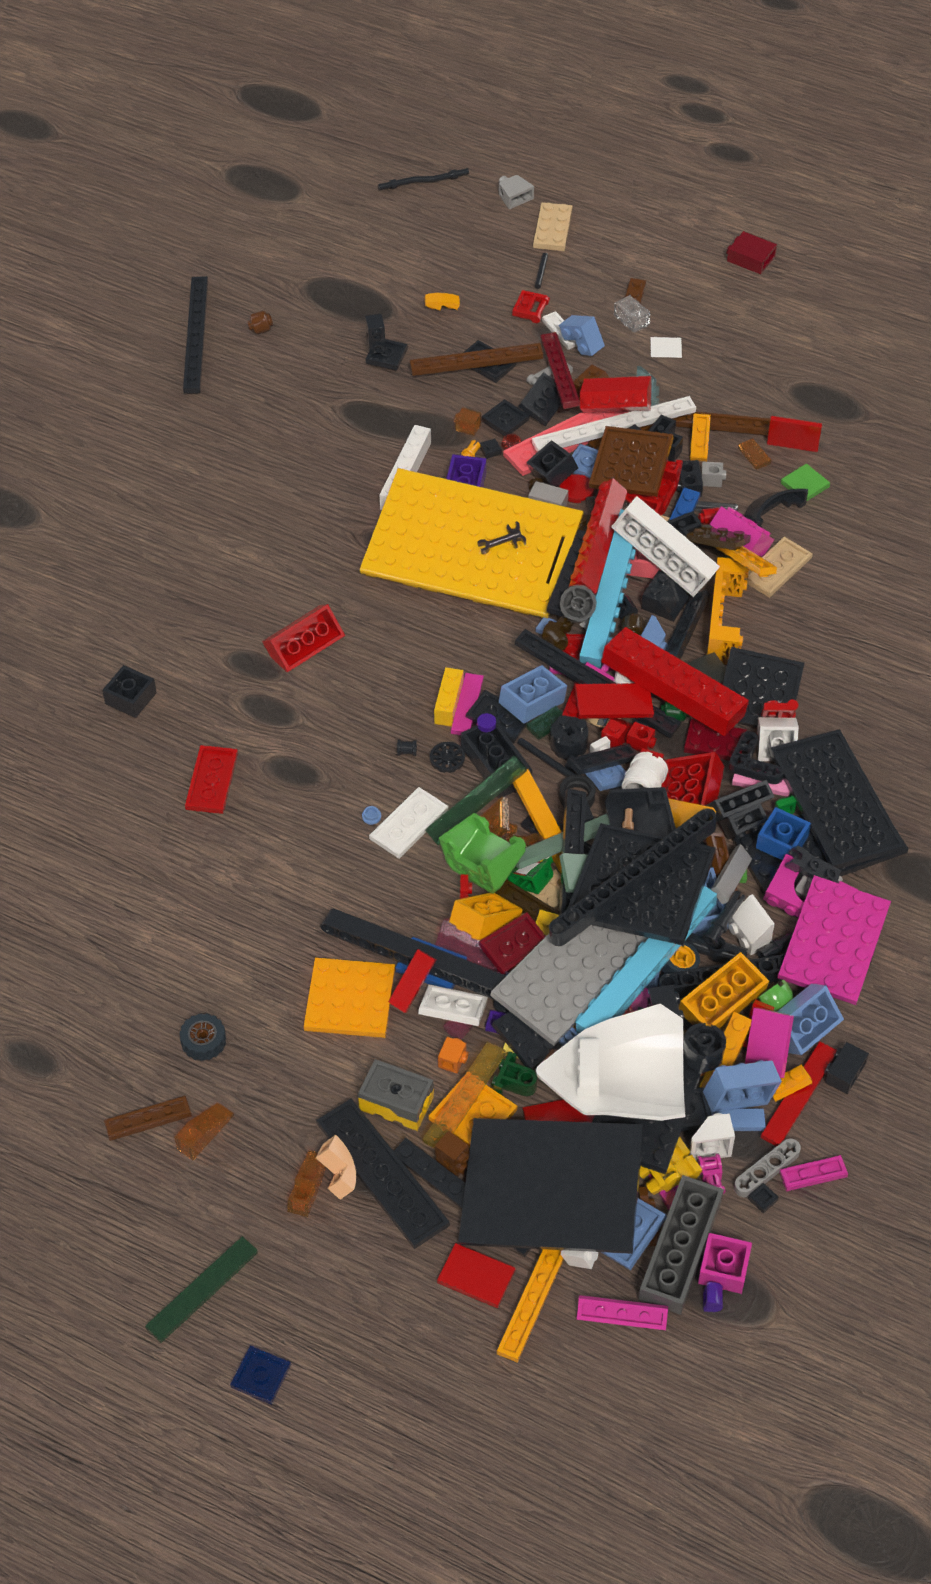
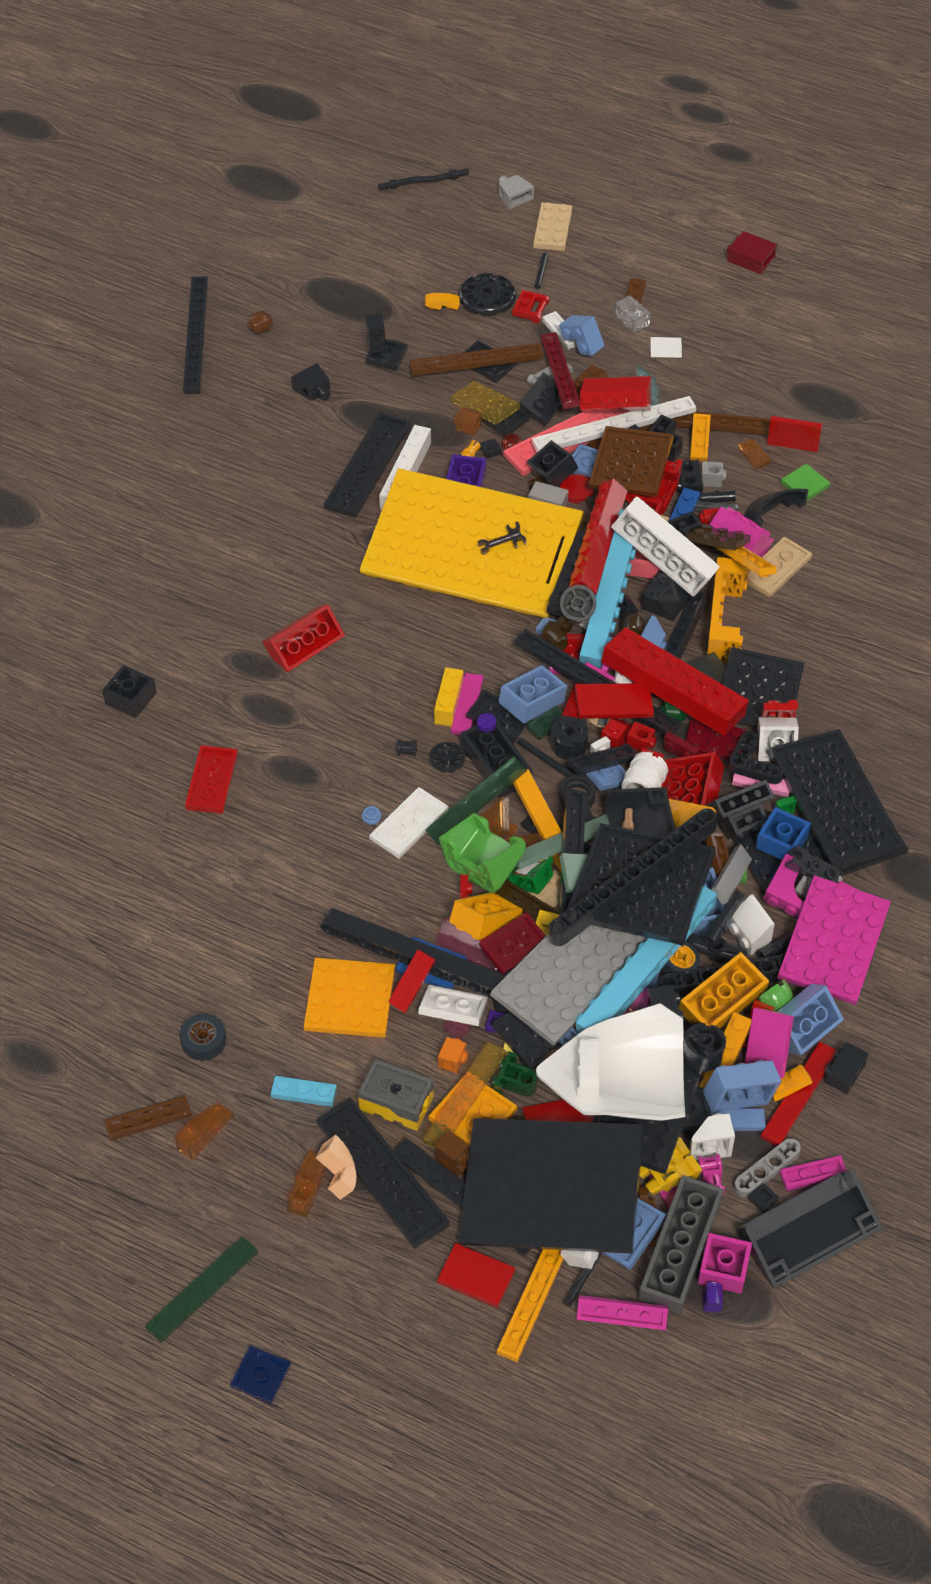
(303, 1091): none -> medium azure plate
(312, 383): none -> black torso
(367, 465): none -> black plate
(475, 299): none -> black plate
(490, 403): none -> clear yellow plate
(579, 1284): none -> black bar
(678, 746): none -> dark red plate
(717, 496): none -> black pin
(810, 1227): none -> black slope

